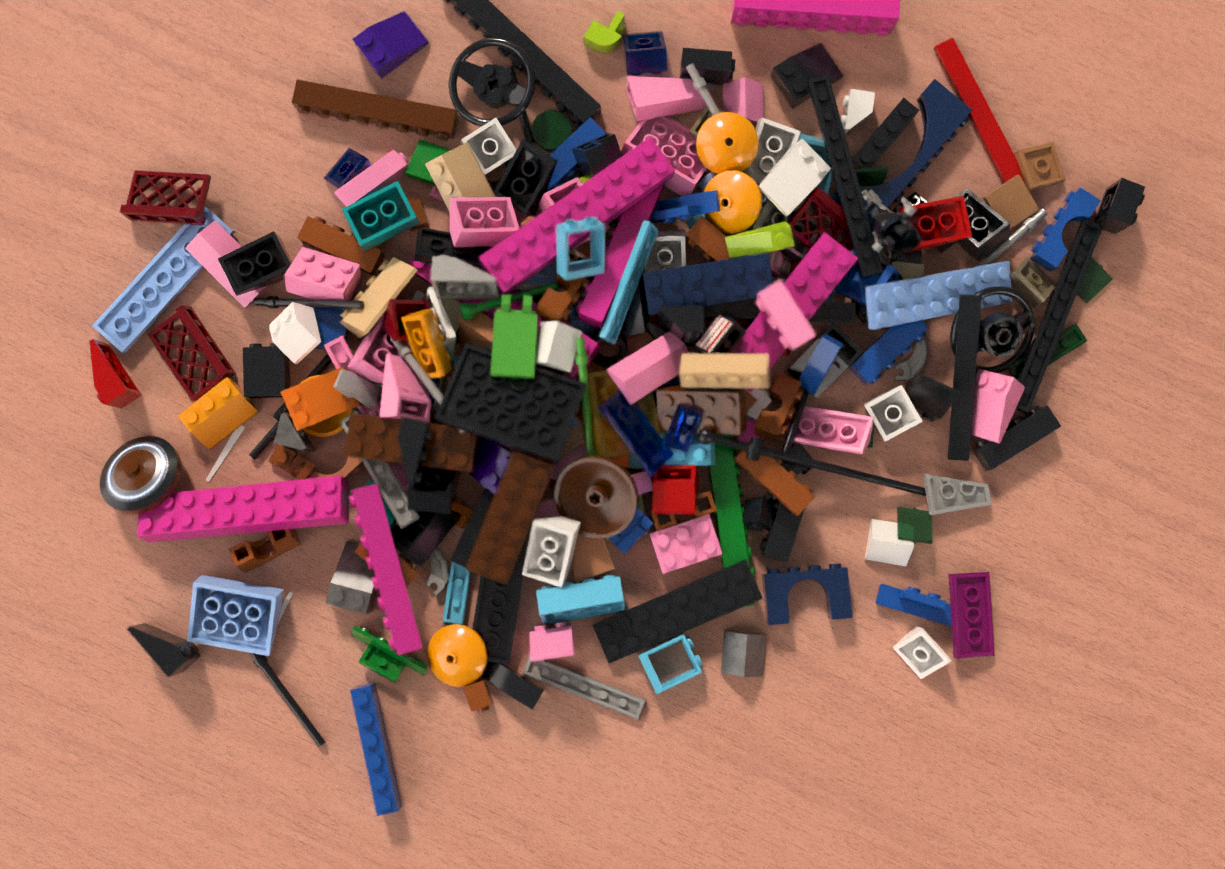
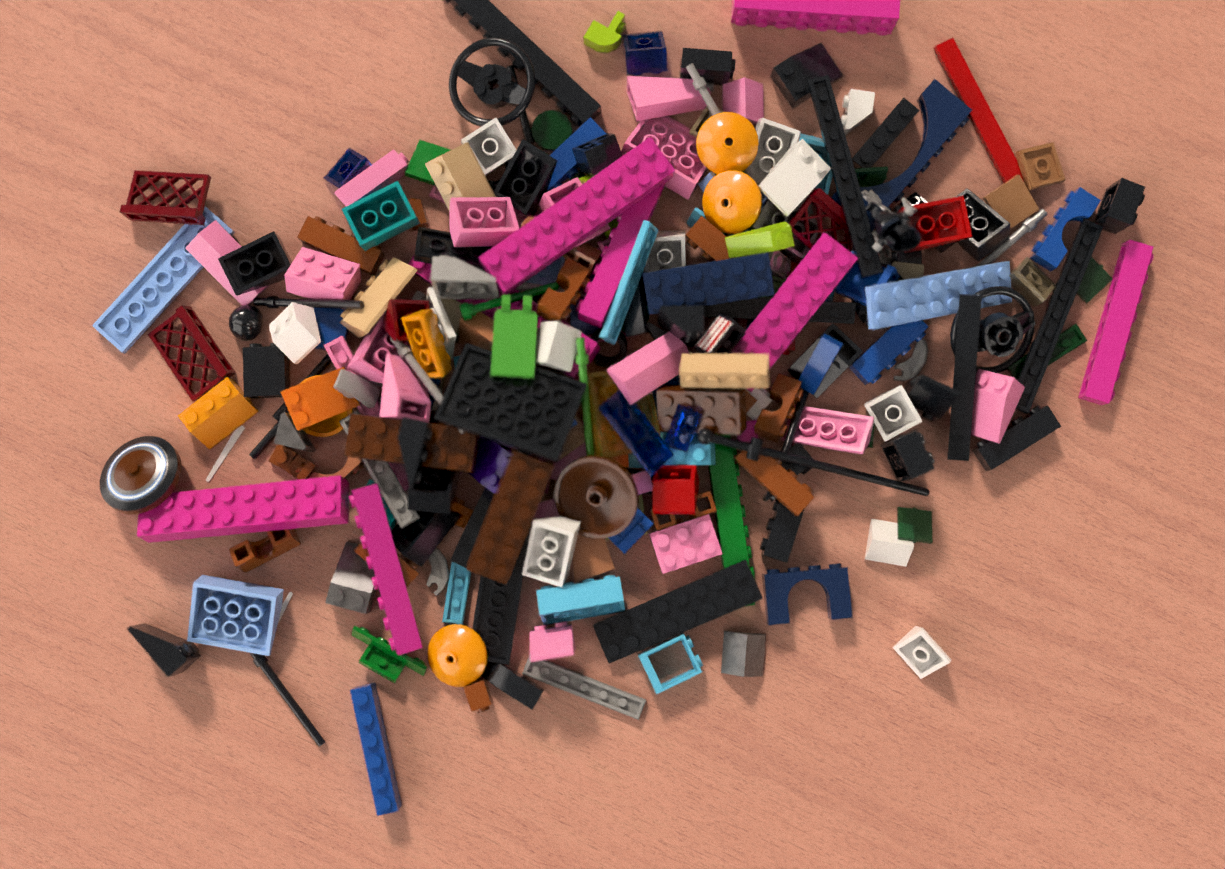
(110, 377): red slope -> none
(246, 322): none -> black hair
(375, 109): reddish brown brick -> none
(390, 43): dark purple slope -> none
(586, 267): medium azure window -> none
(685, 207): blue bracket -> none
(758, 514): black brick -> none
(784, 315): bright pink brick -> none
(908, 456): none -> black brick
(915, 603): blue bracket -> none
(952, 495): light grey wing -> none
(971, 615): magenta tile -> none
(1116, 322): none -> dark pink brick

